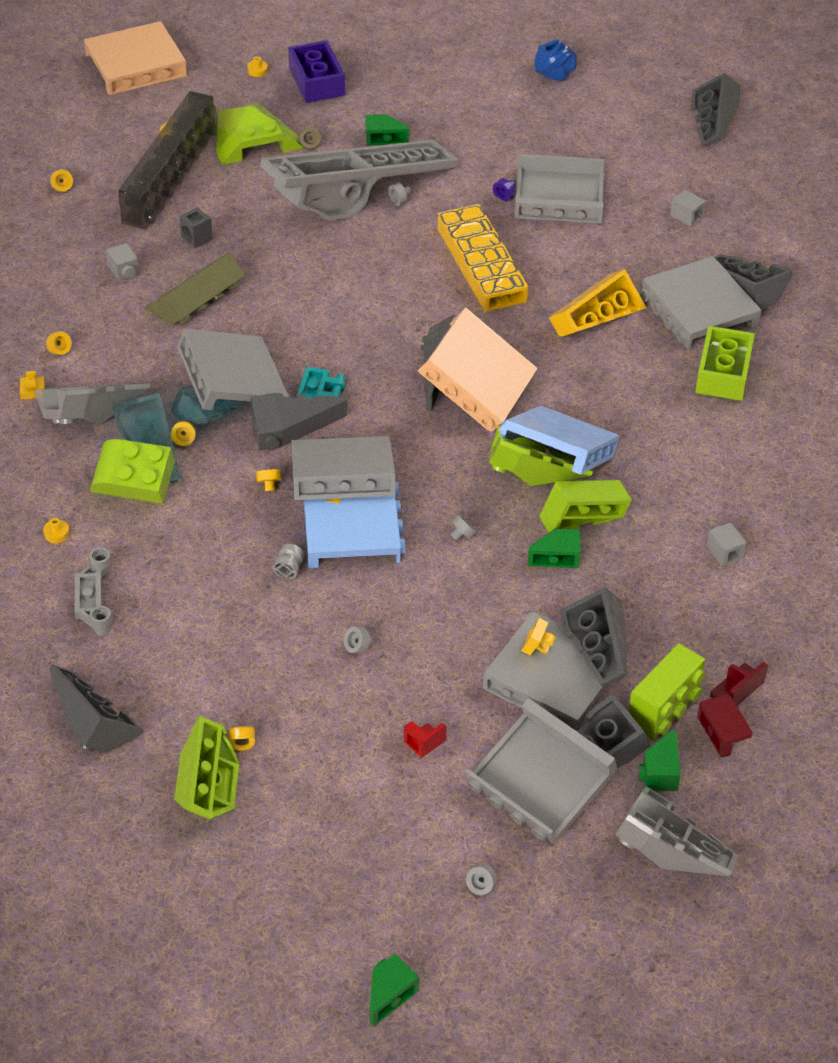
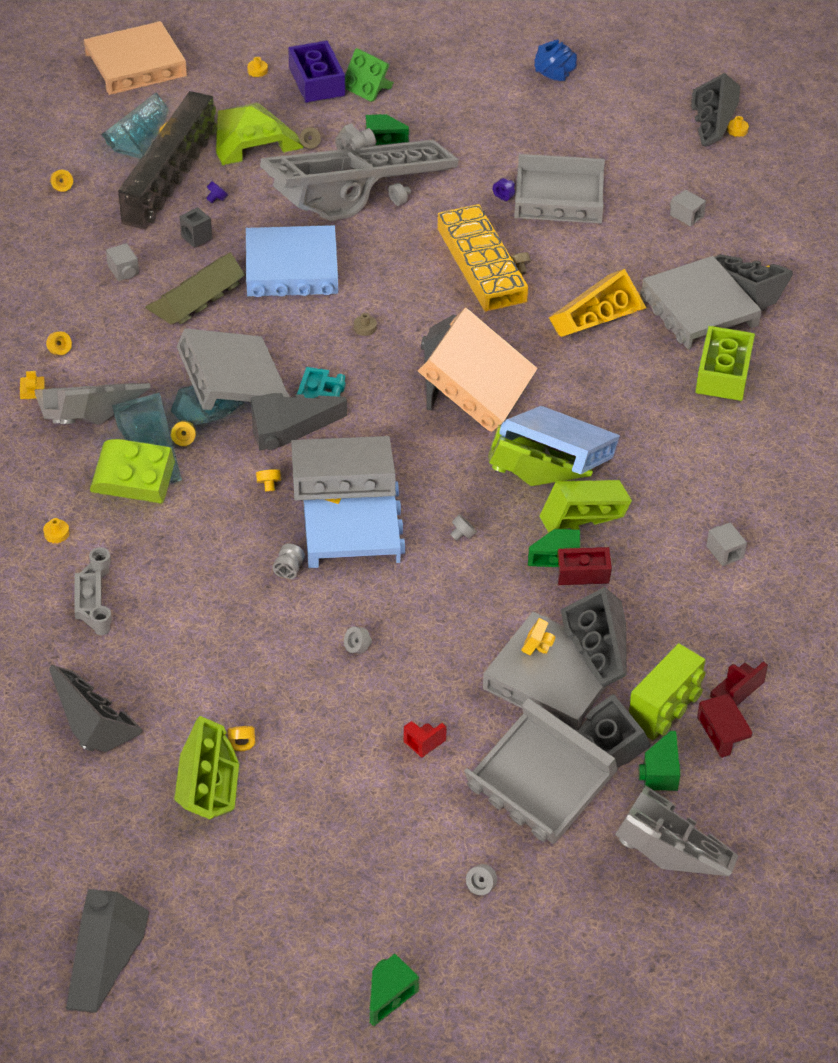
(106, 939): none -> dark grey wedge
(137, 129): none -> clear light blue wedge
(216, 192): none -> dark purple tile
(291, 261): none -> light blue panel
(353, 139): none -> light grey plate
(365, 325): none -> dark tan tile
(366, 75): none -> bright green bracket
(521, 260): none -> dark tan tile
(584, 566): none -> dark red panel
(737, 127): none -> yellow tile

